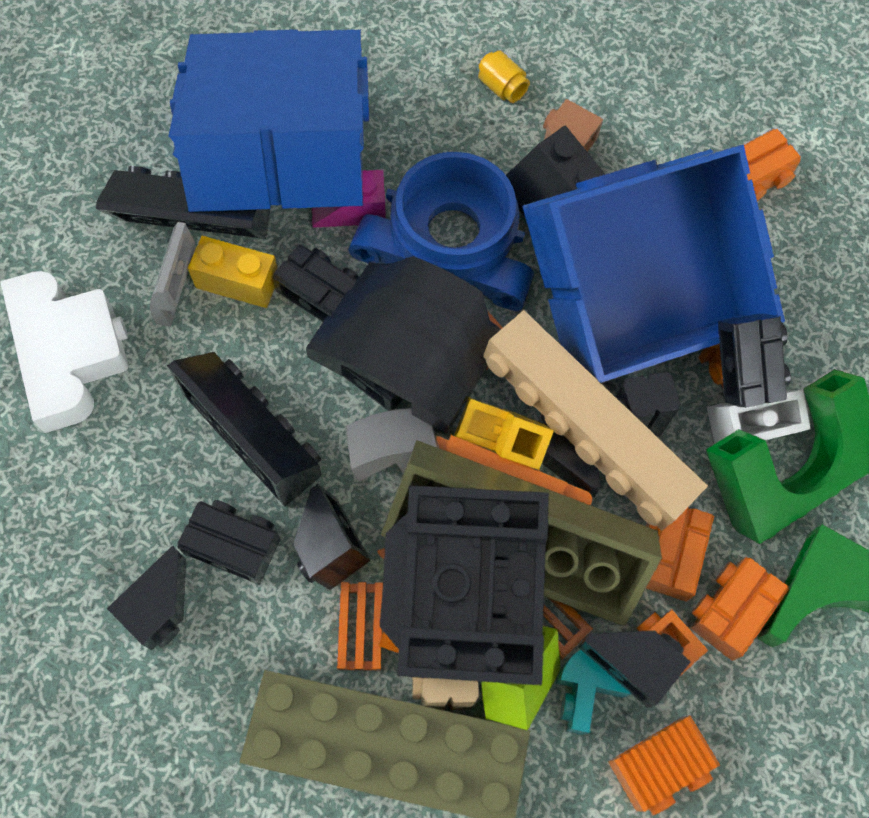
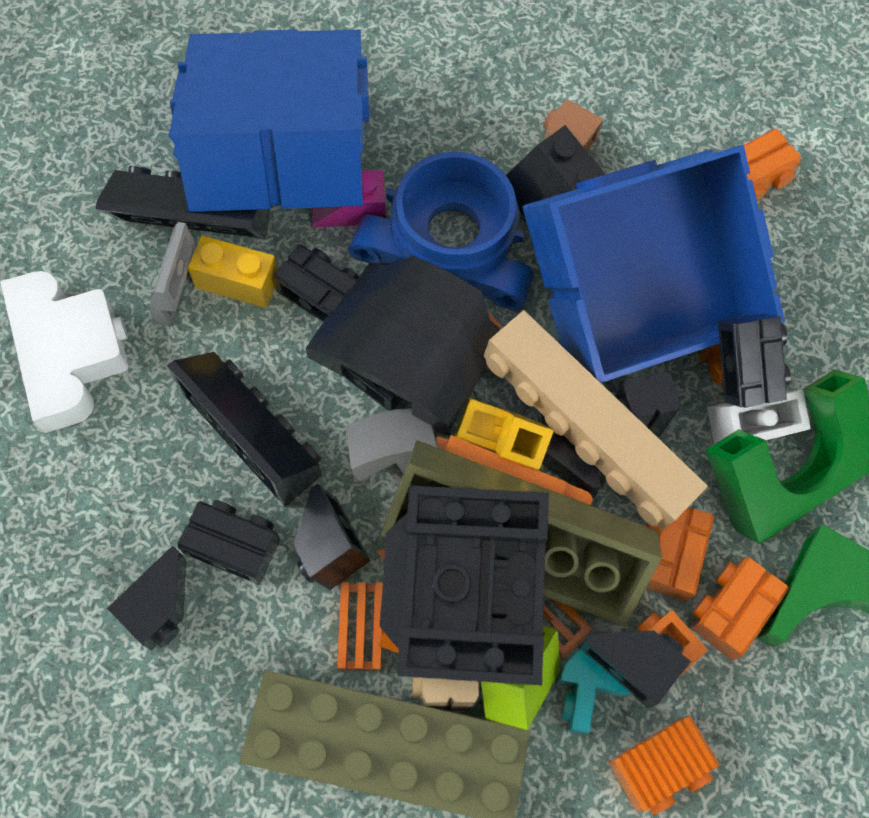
(503, 76): yellow brick -> none

